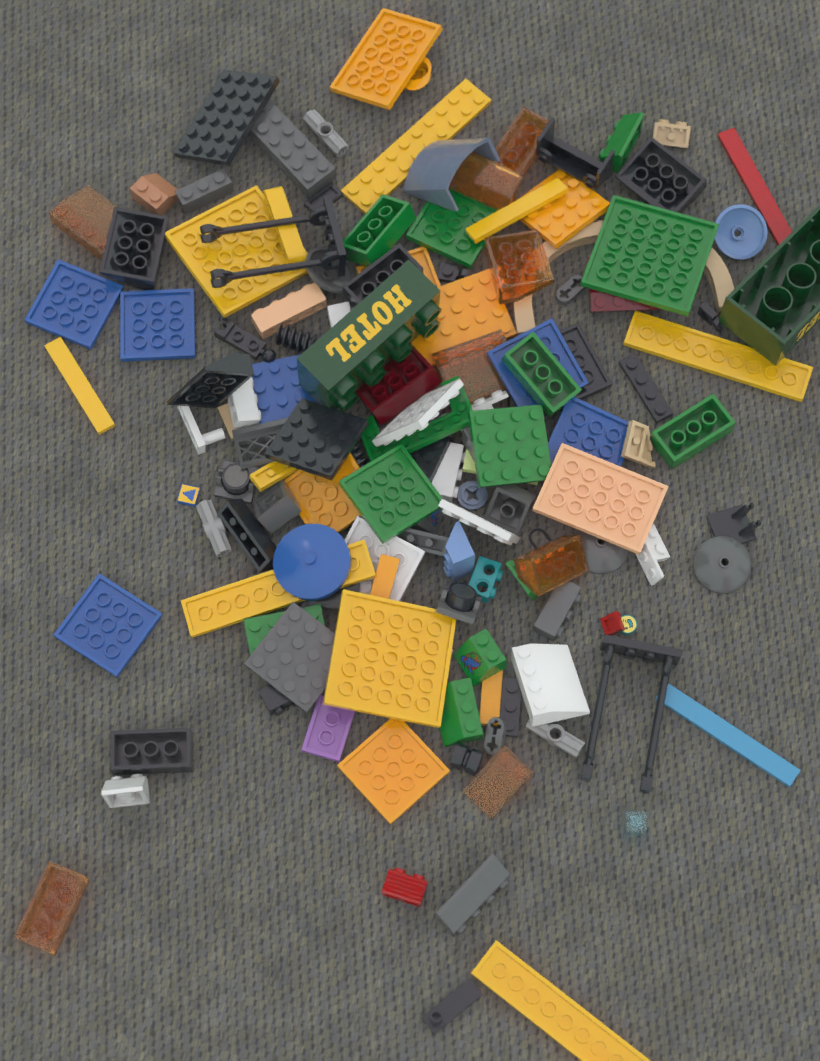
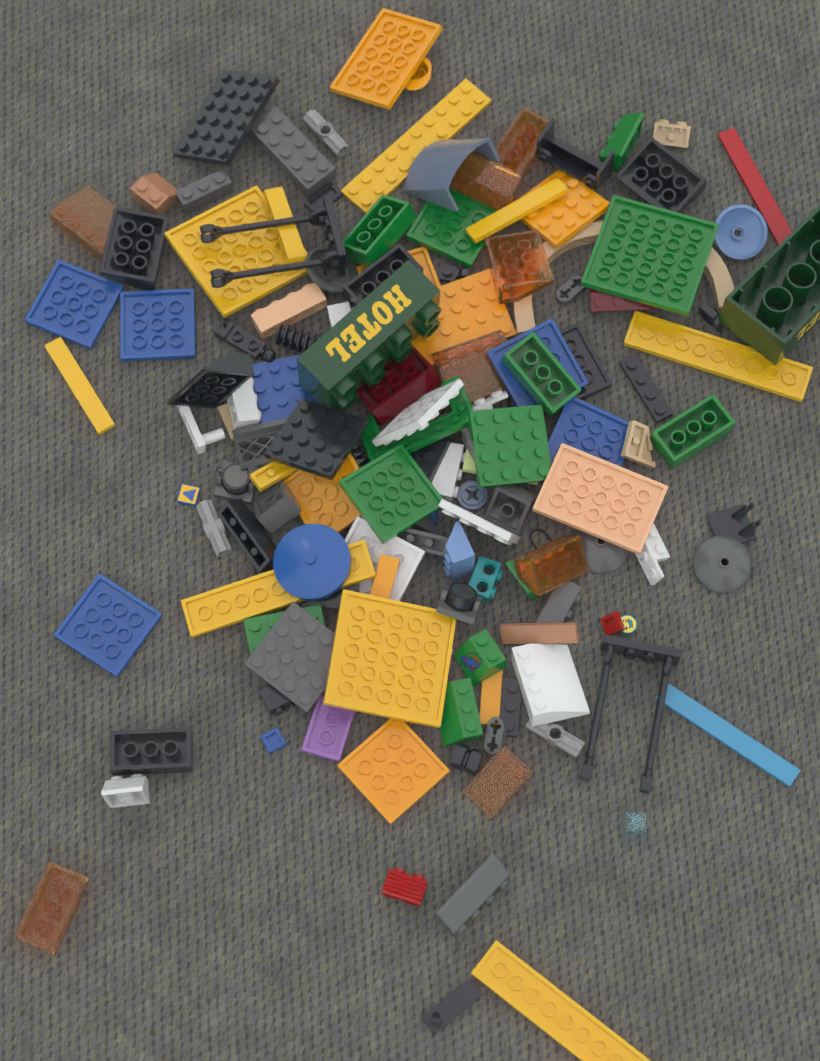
(273, 740): none -> blue tile
(539, 633): none -> nougat tile

